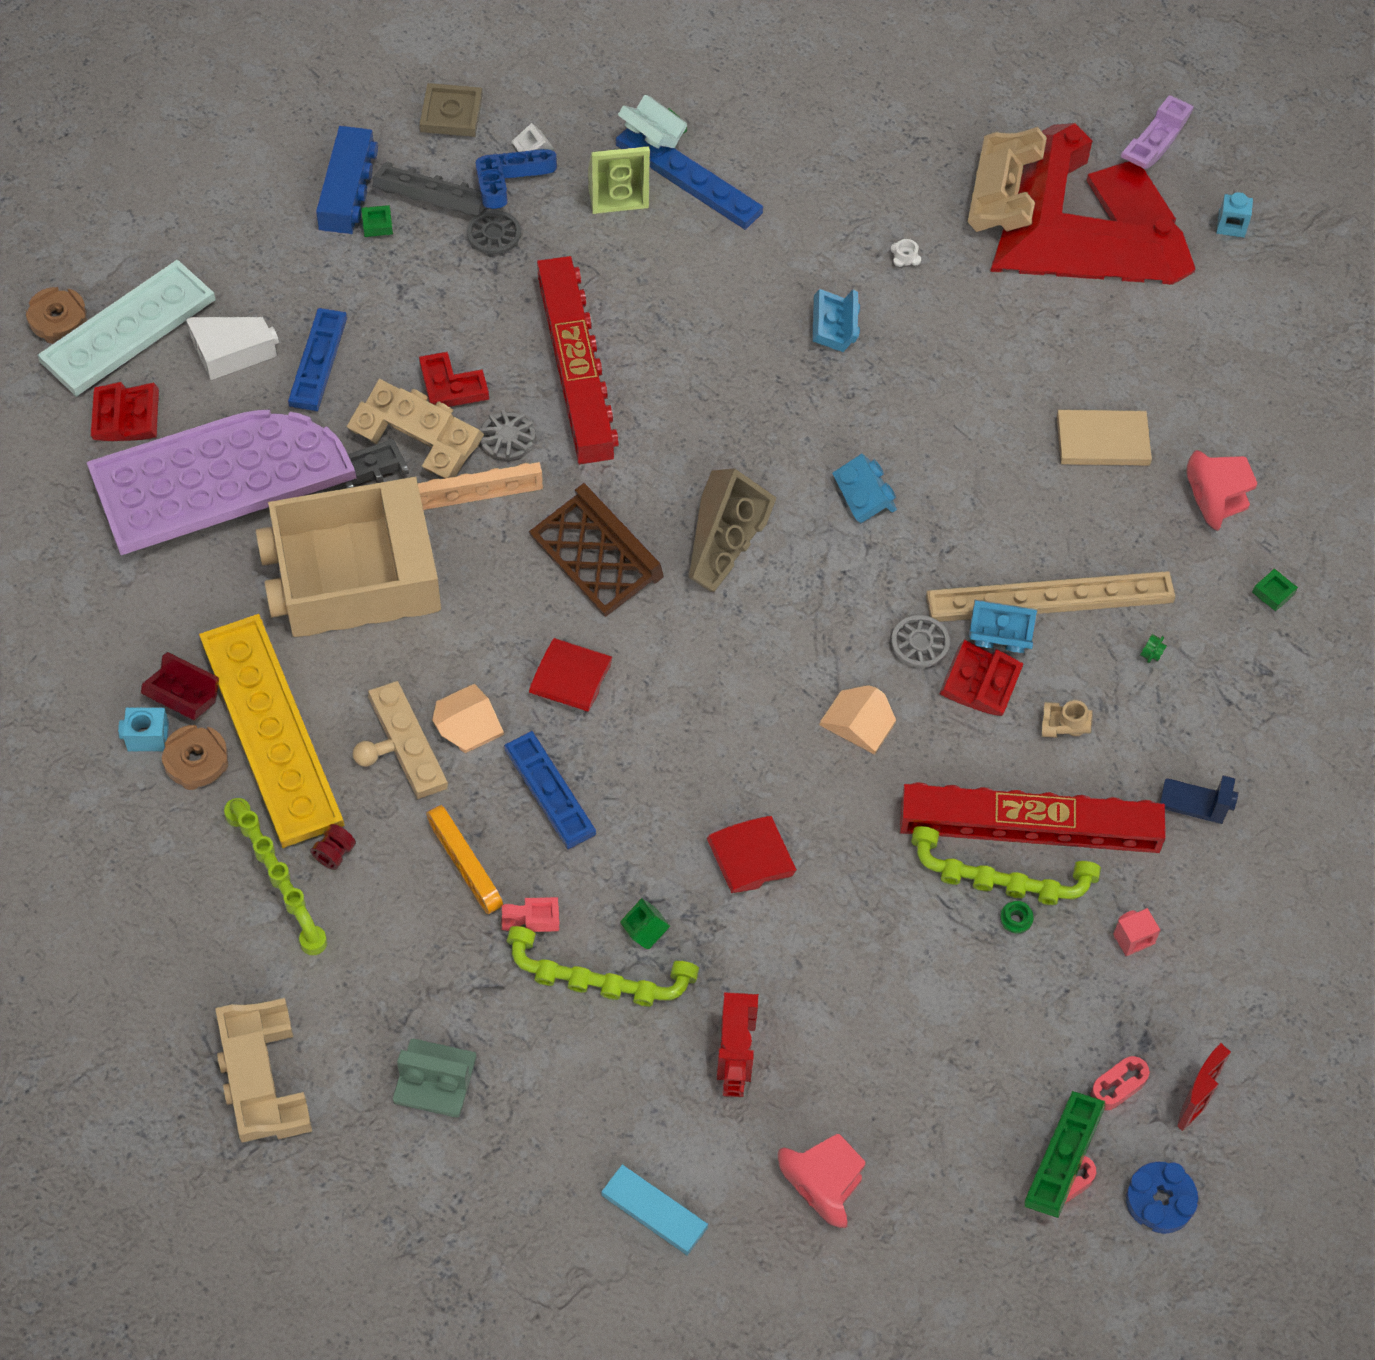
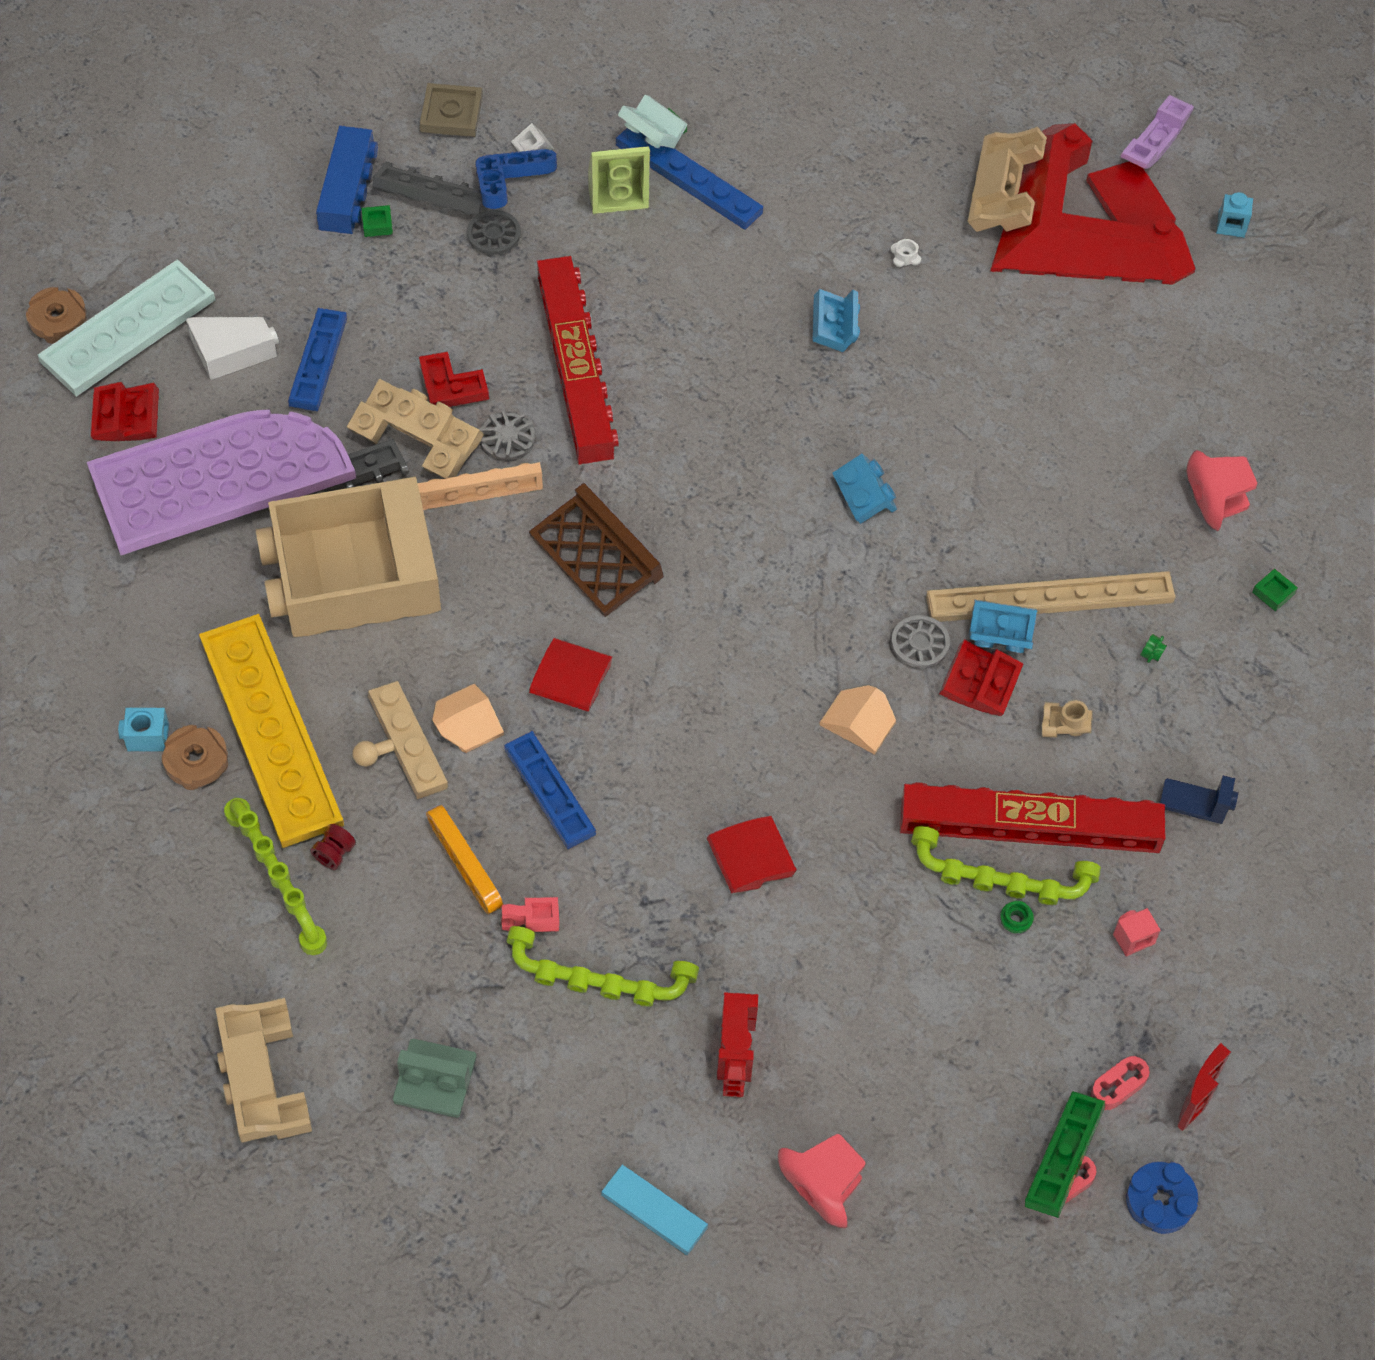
(182, 687): dark red bracket -> none
(644, 924): green slope -> none
(728, 518): dark tan wedge -> none
(1103, 437): tan tile -> none

